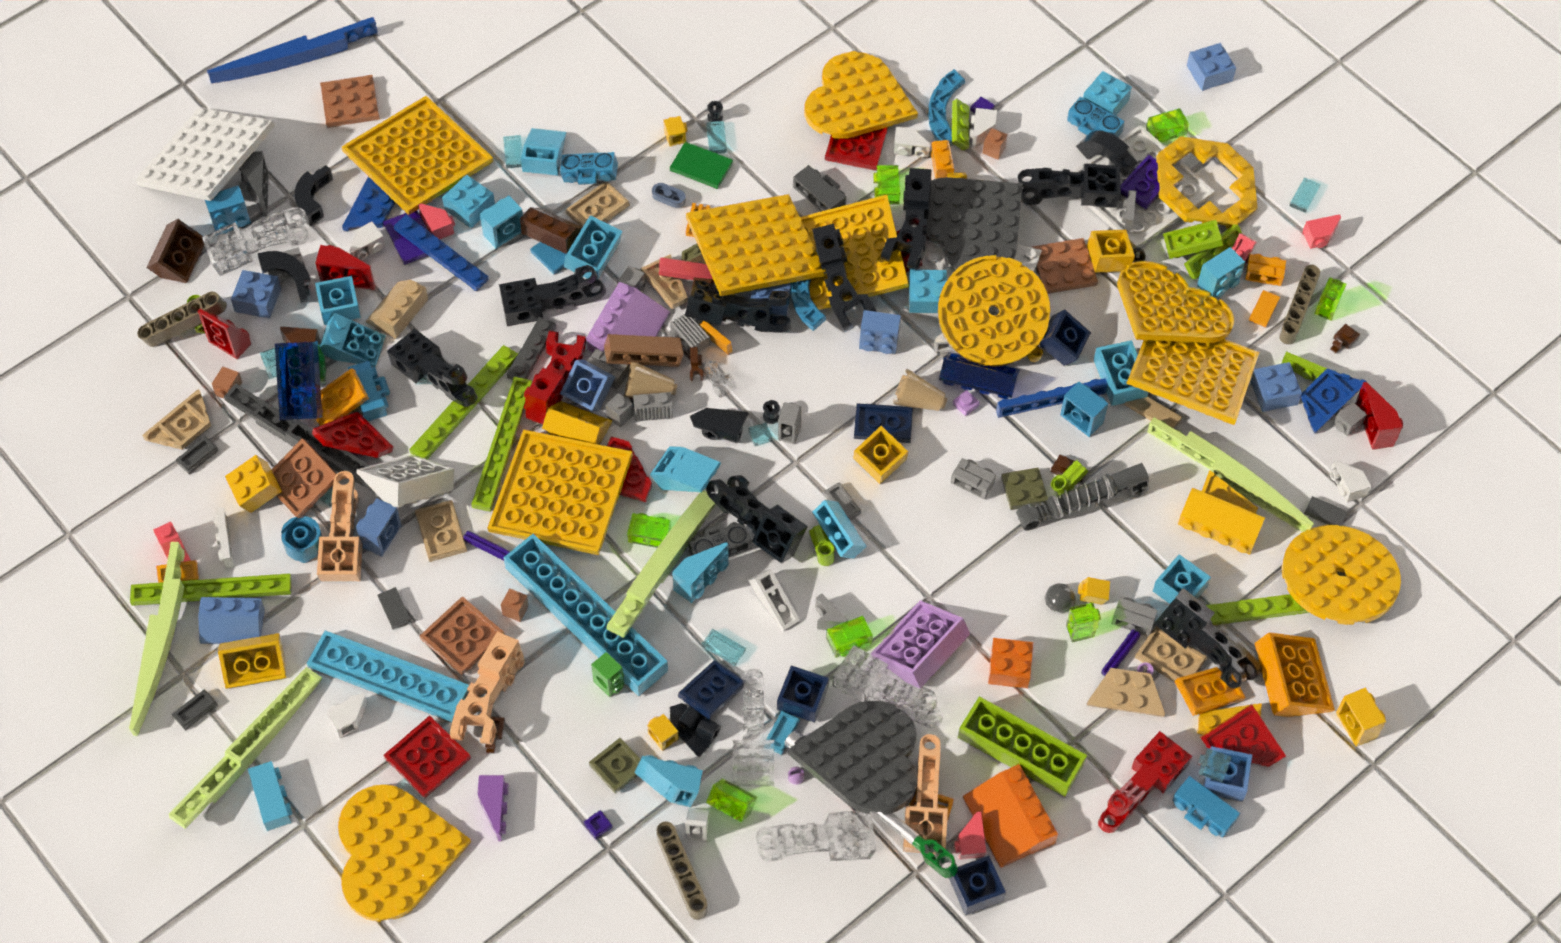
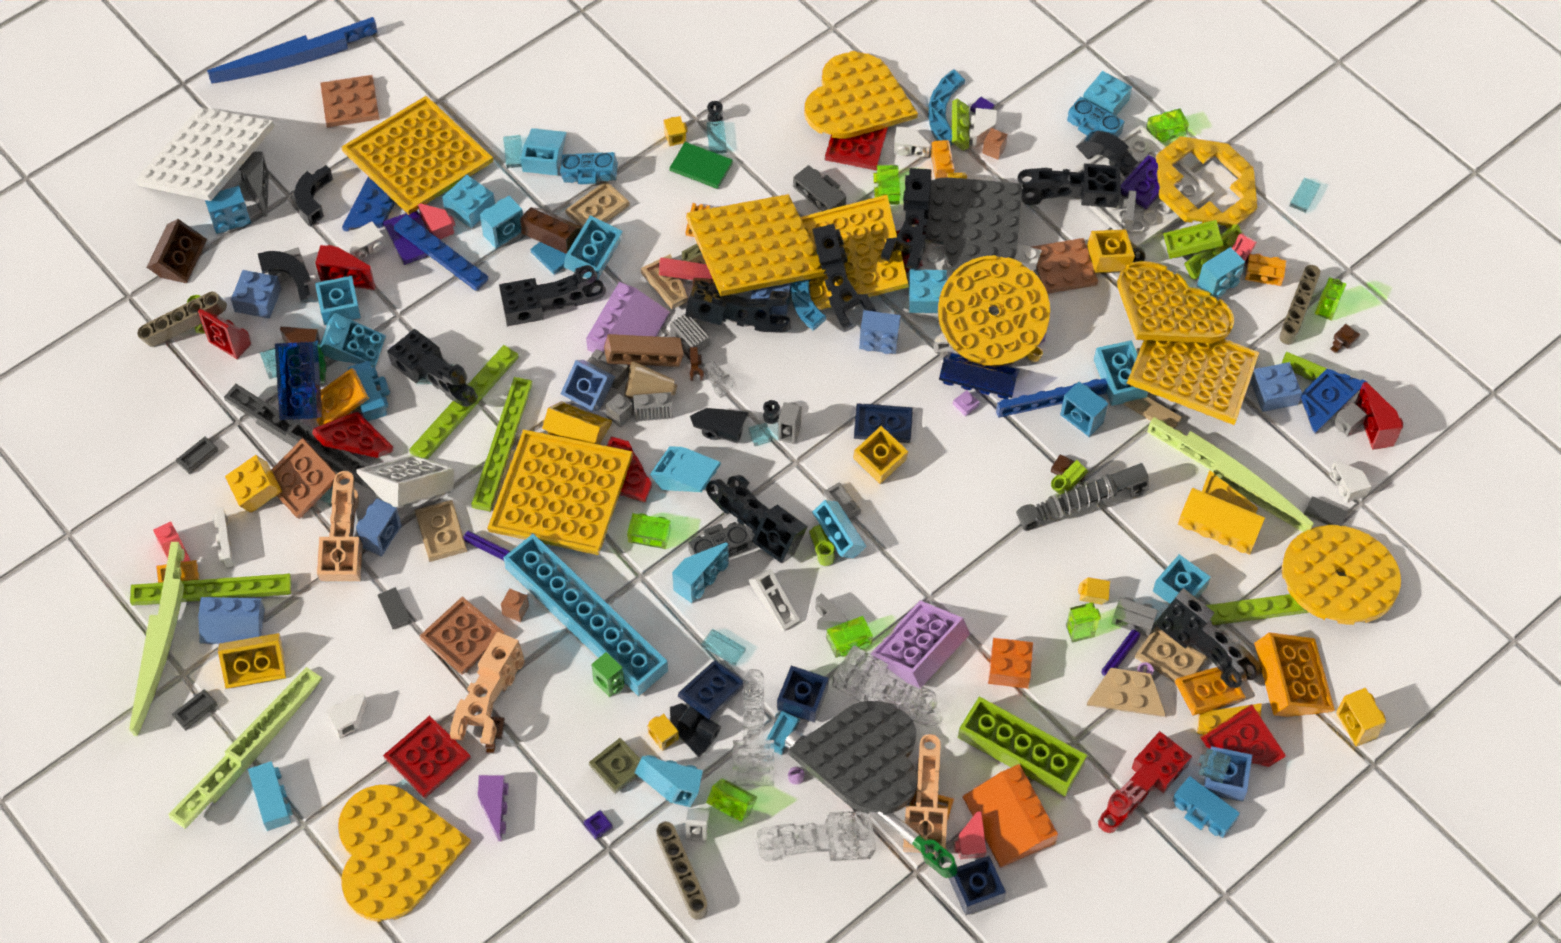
(181, 424): tan wing -> none
(225, 381): nougat brick -> none
(233, 246): clear brick -> none
(301, 538): dark azure brick -> none
(387, 675): medium azure plate -> none
(398, 308): tan slope -> none
(531, 349): dark grey plate -> none
(550, 381): red brick -> none
(633, 277): light grey brick -> none
(660, 564): yellowish green slope -> none
(669, 195): sand blue plate -> none
(717, 338): light orange tile -> none
(918, 393): tan cone -> none
(973, 478): light grey brick -> none
(1024, 488): olive plate -> none
(1060, 597): dark grey hair -> none
(1065, 337): dark blue brick -> none
(1211, 66): medium blue brick -> none
(1264, 308): light orange tile -> none
(1320, 231): coral slope -> none

